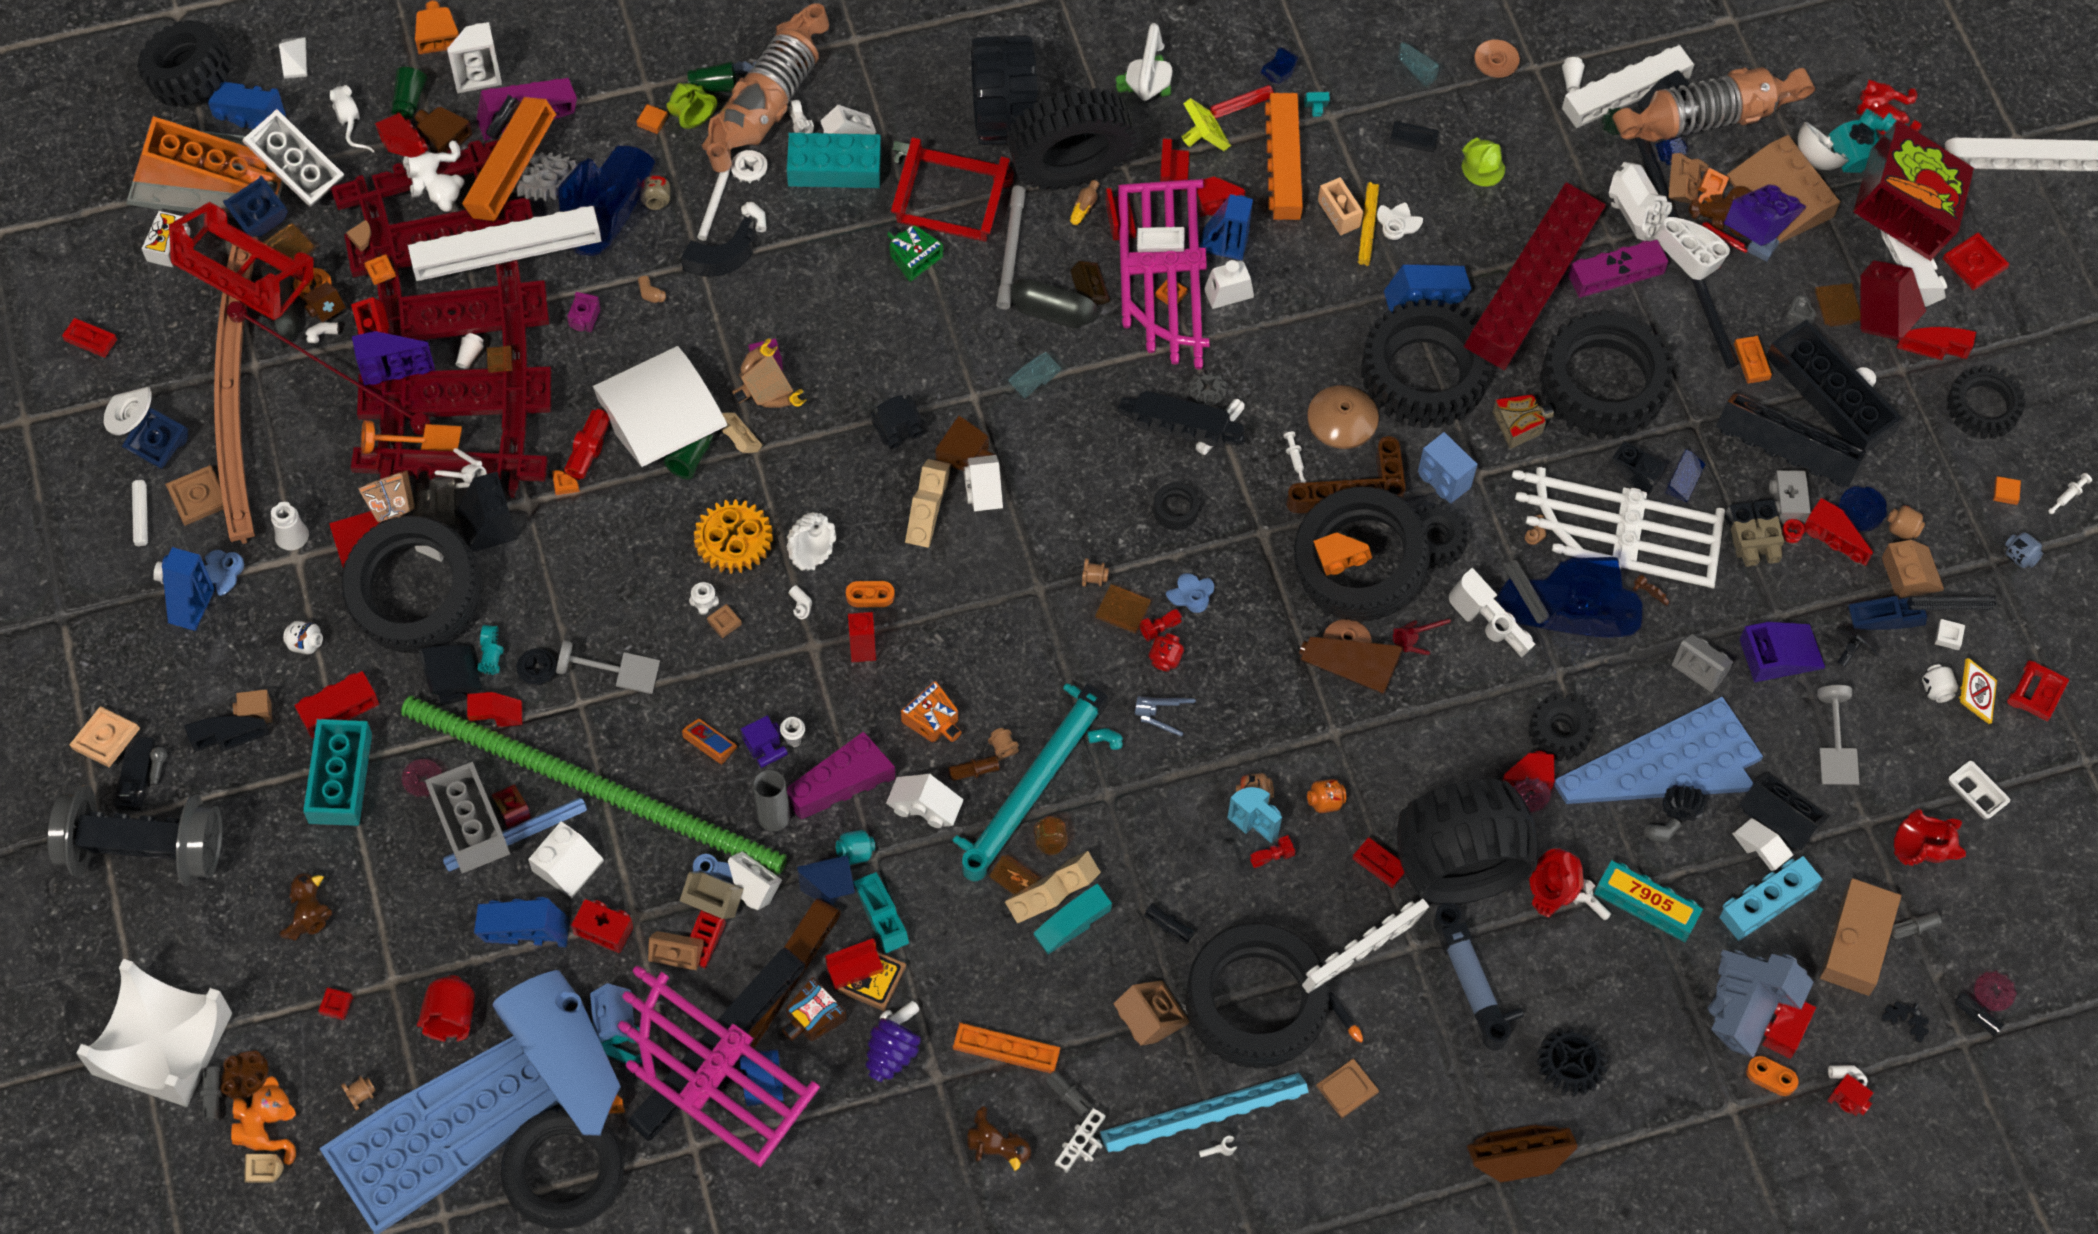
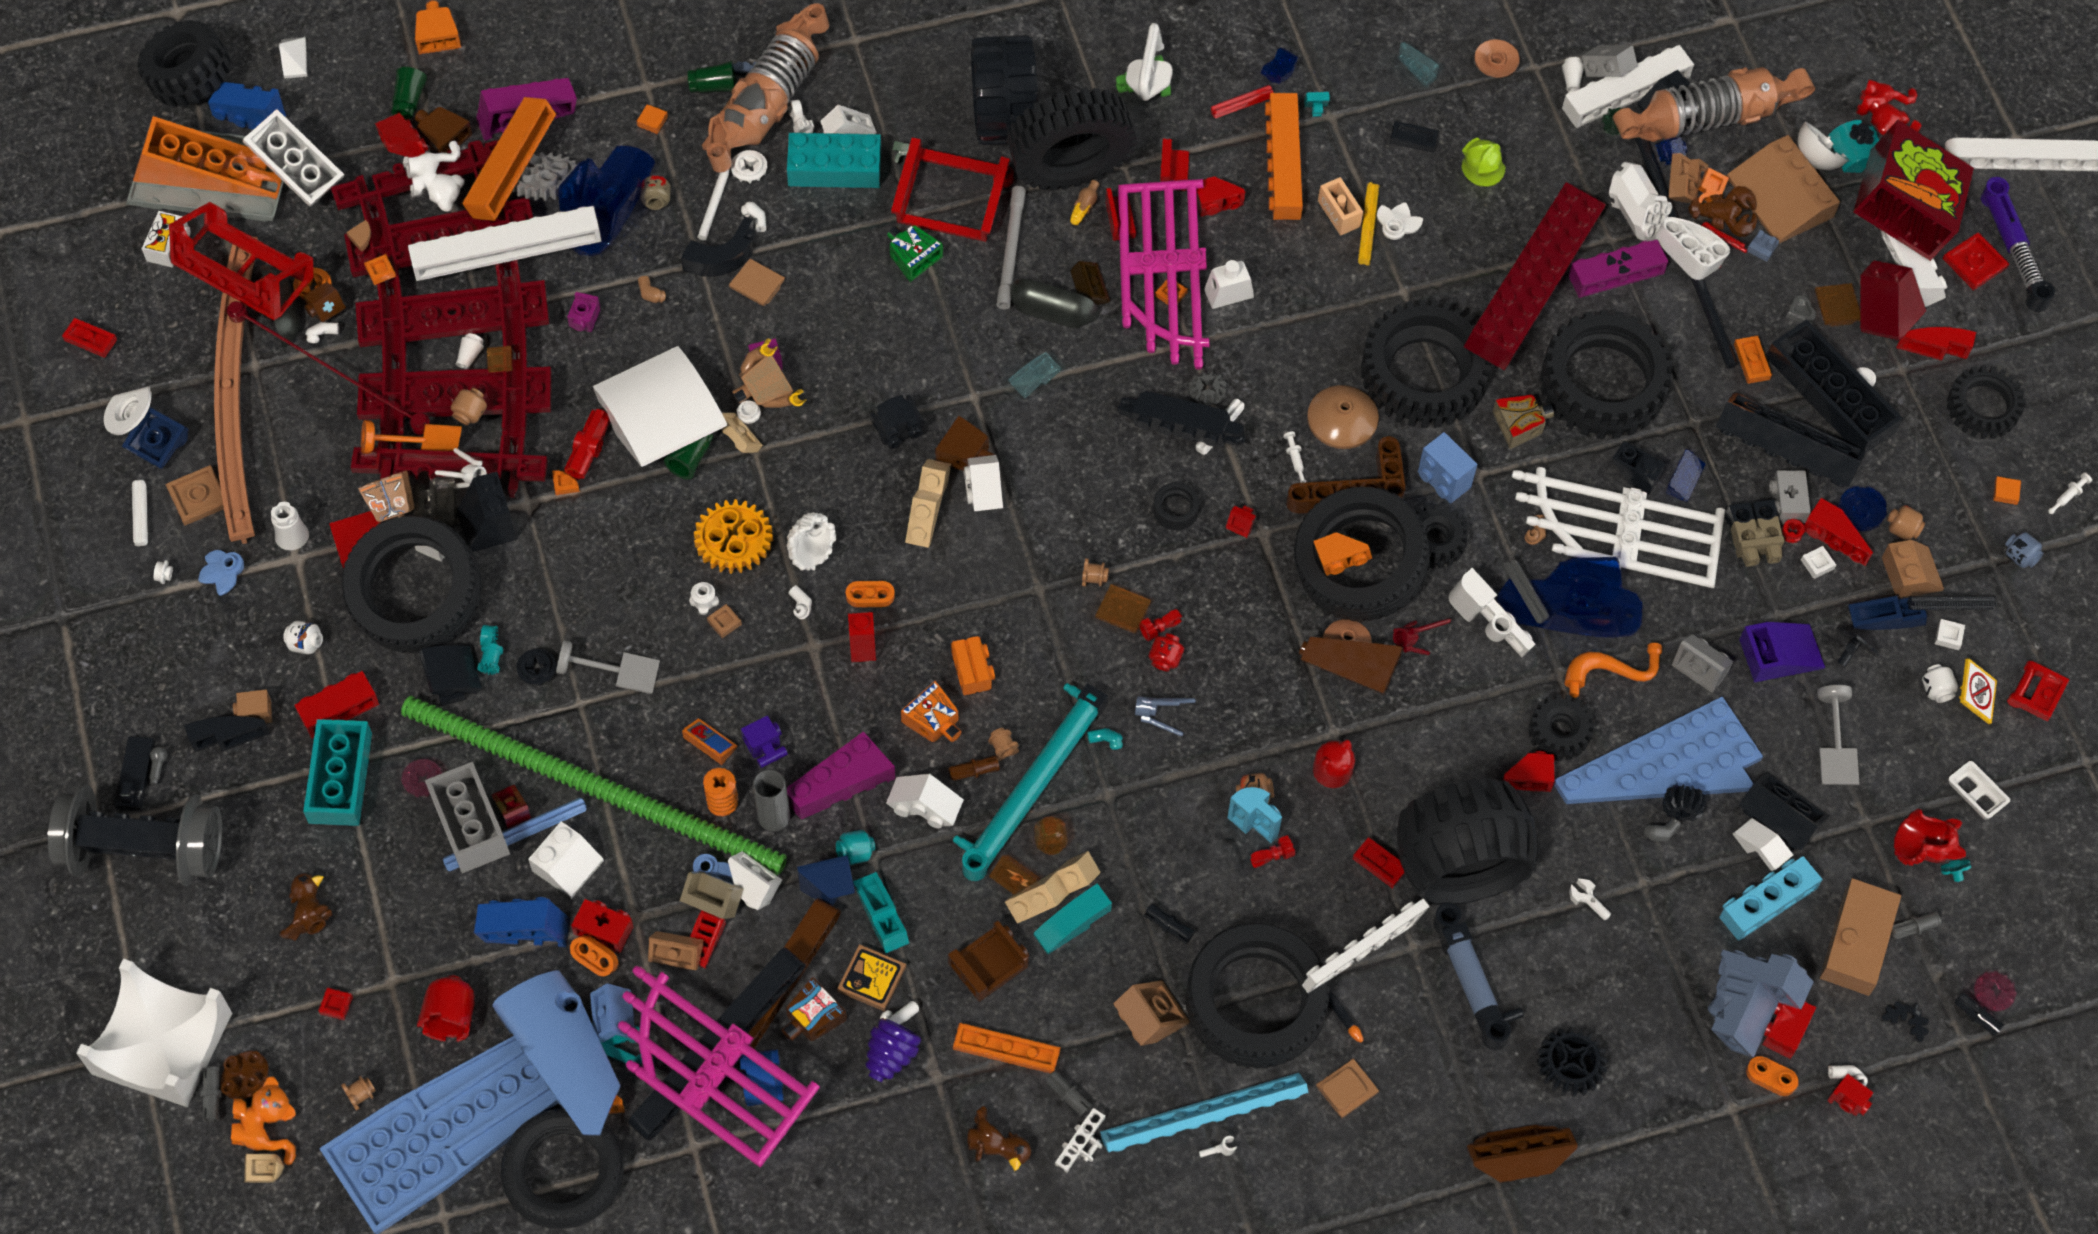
(104, 736): light nougat tile -> none
(186, 588): blue wedge -> none
(256, 208): dark blue slope -> none
(290, 242): clear orange piece -> none
(346, 111): white animal -> none
(370, 316): red slope -> none
(390, 357): dark purple slope -> none
(468, 406): none -> medium nougat head
(474, 59): white slope -> none
(491, 705): red slope -> none
(502, 117): black axle -> none
(595, 956): none -> orange plate
(691, 105): lime helmet -> none
(720, 791): none -> orange piece
(748, 412): none -> white plate
(757, 282): none -> medium nougat piece
(792, 730): white cone -> none
(853, 964): red panel -> none
(972, 666): none -> orange brick
(989, 961): none -> reddish brown panel
(1160, 239): white tile -> none
(1191, 592): medium blue plate -> none
(1205, 127): neon yellow tile -> none
(1228, 228): blue wedge -> none
(1241, 520): none -> red tile
(1326, 796): orange head -> none
(1334, 763): none -> red piece
(1429, 283): blue wedge -> none
(1541, 793): clear pink gear -> none
(1556, 881): red helmet -> none
(1588, 661): none -> orange animal
(1609, 61): none -> light grey brick
(1641, 582): reddish brown piece -> none
(1648, 900): teal brick -> none
(1763, 213): dark purple slope -> none
(1818, 562): none -> white plate
(1876, 122): teal connector -> none
(1956, 868): none -> teal plant
(1997, 199): none -> piece

